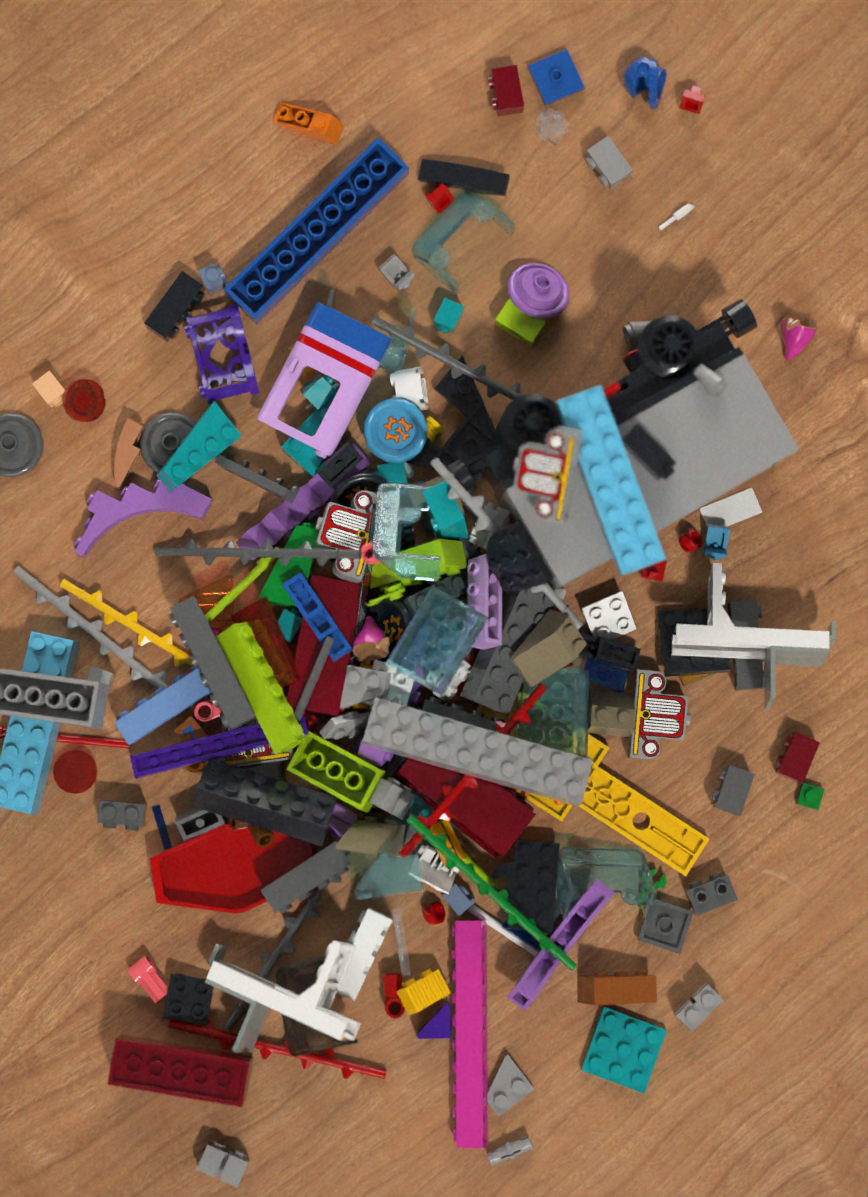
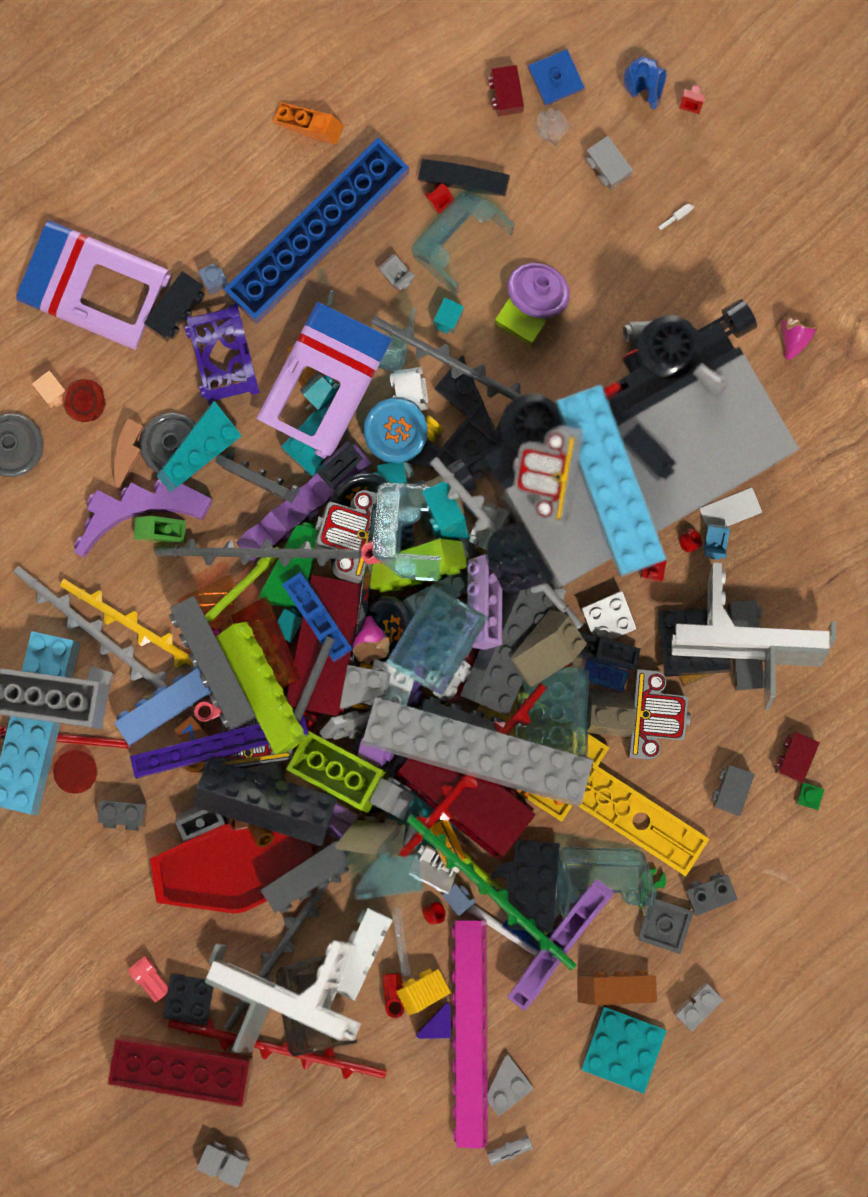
(61, 273): none -> lavender piece
(159, 529): none -> bright green slope
(161, 827): clear blue piece -> none
(393, 592): lime plate -> none

